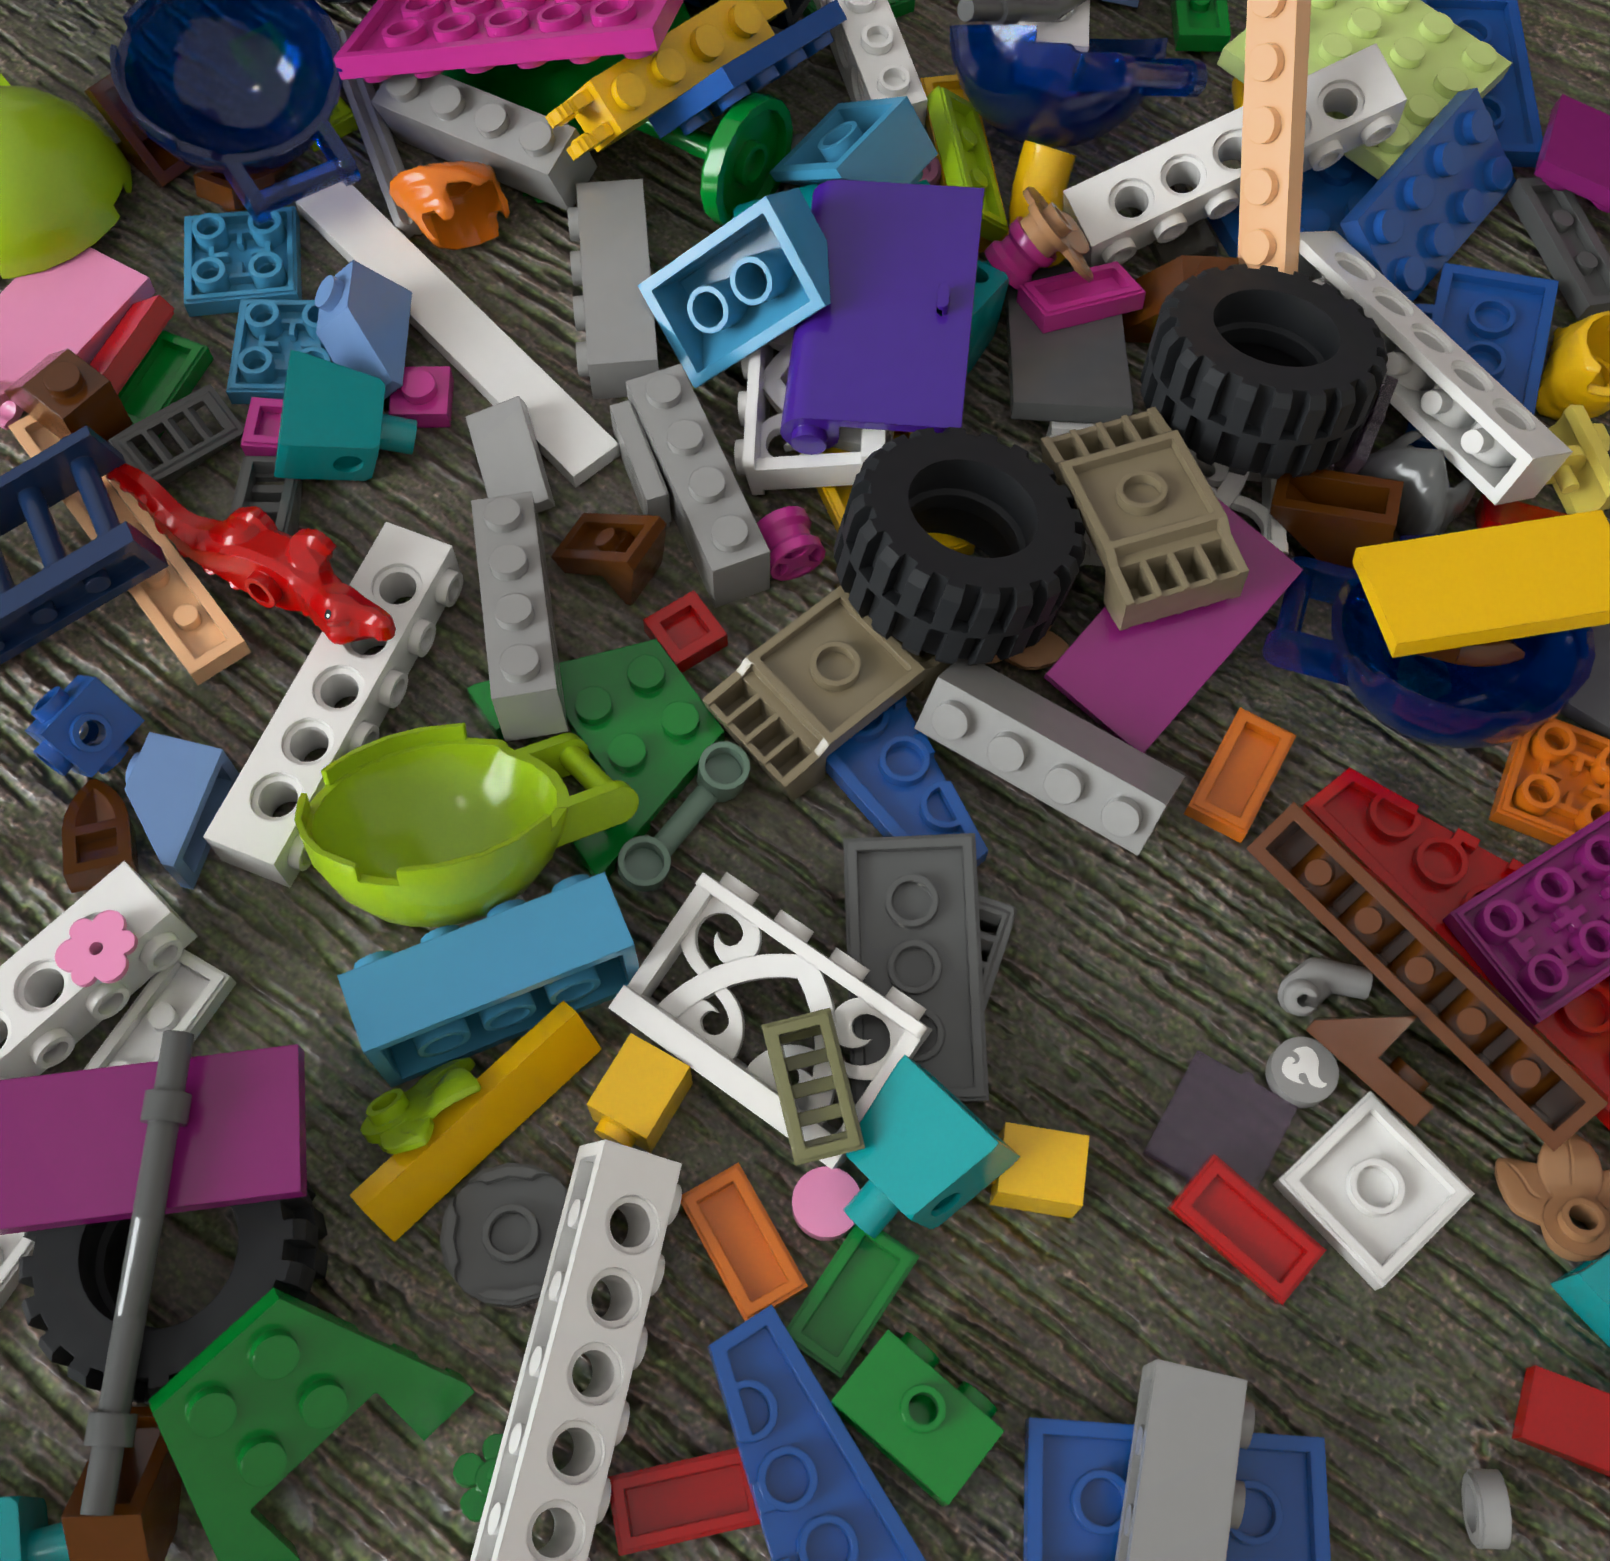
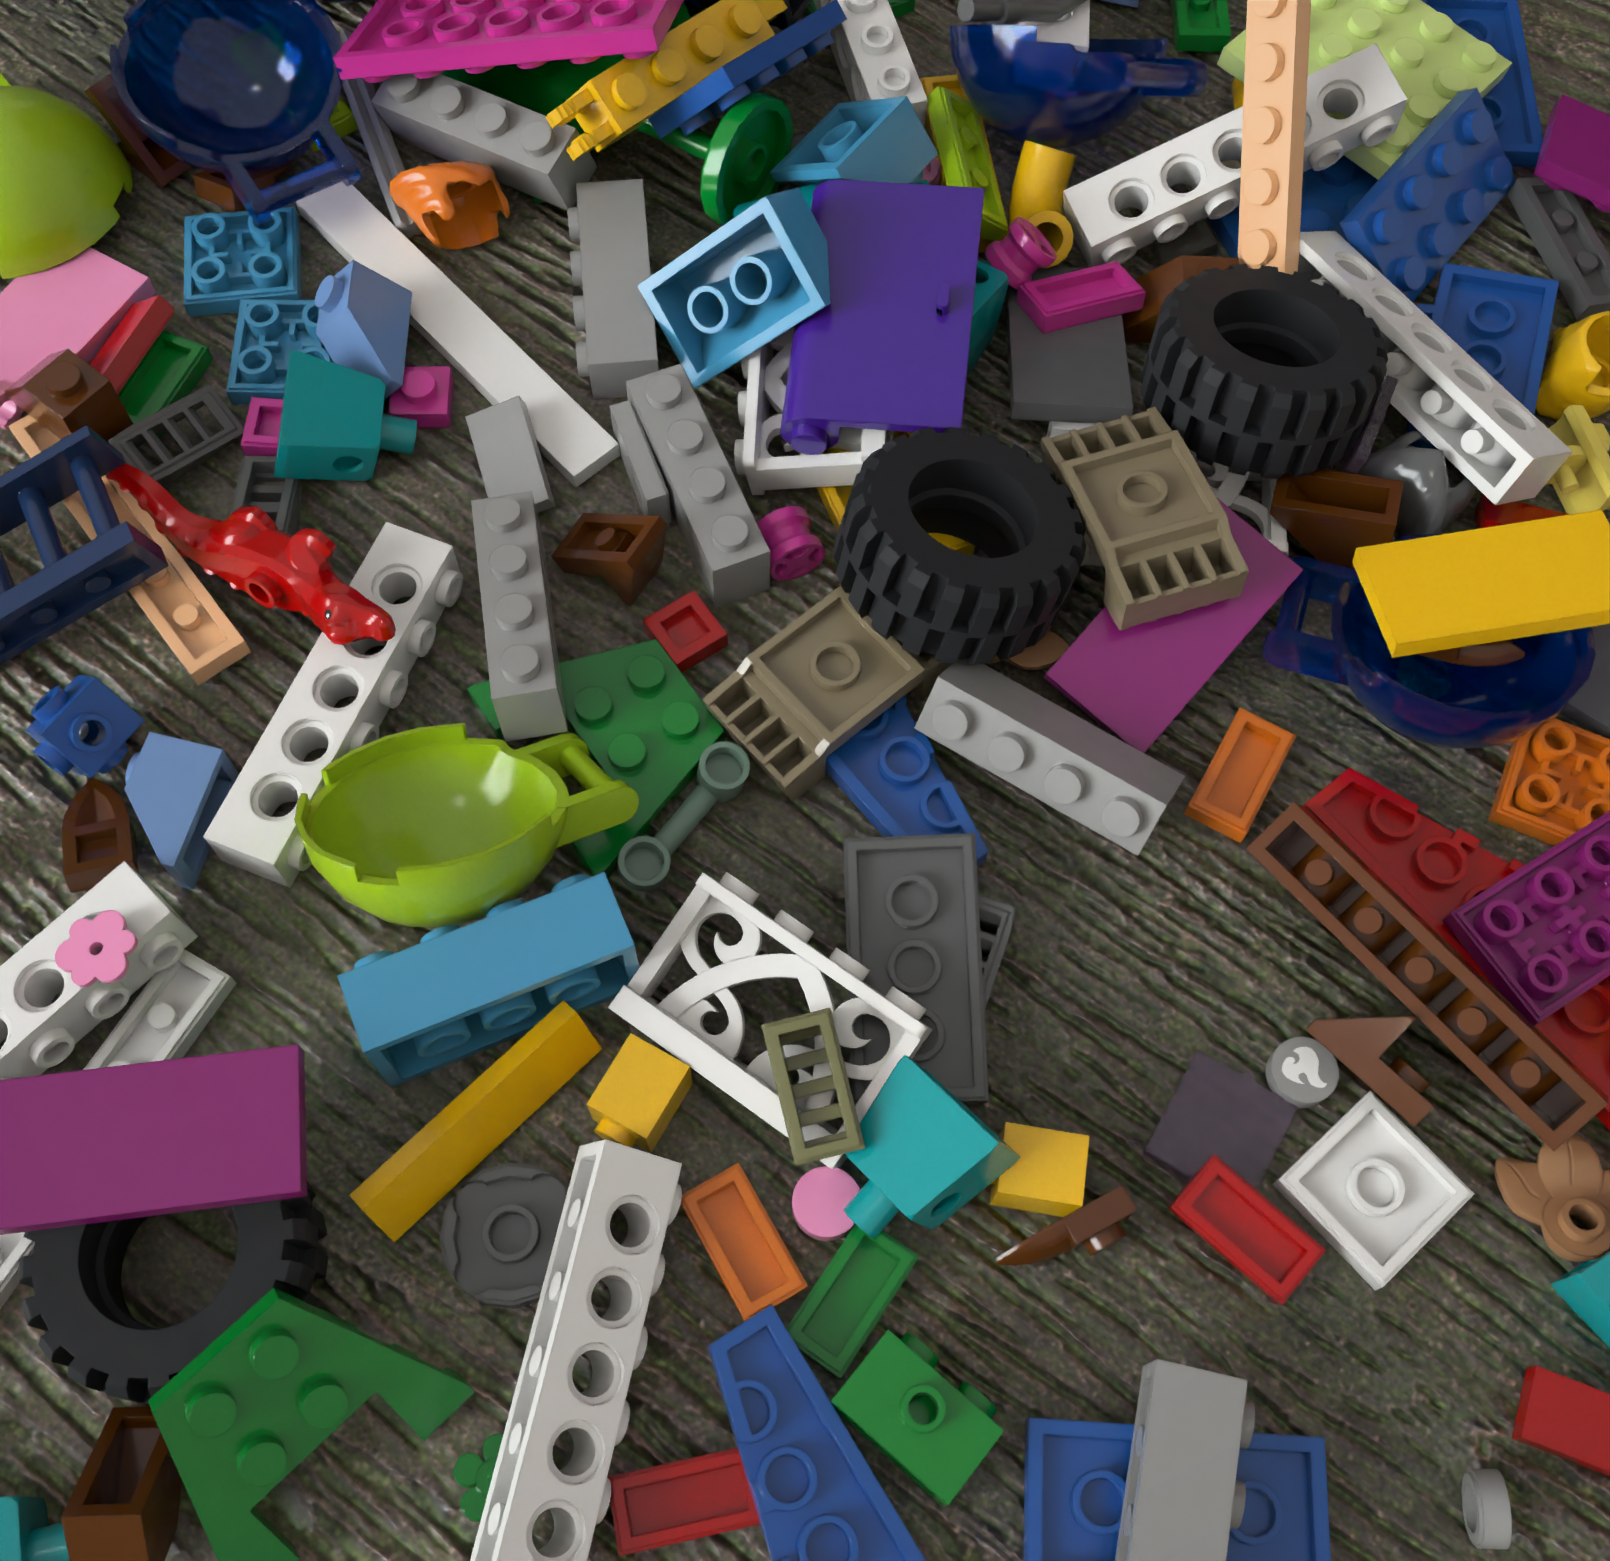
(114, 1425): dark grey bar -> none
(405, 1119): lime plate -> none
(1055, 231): medium nougat plate -> none
(1092, 1225): none -> reddish brown plate
(1318, 979): light grey arm -> none

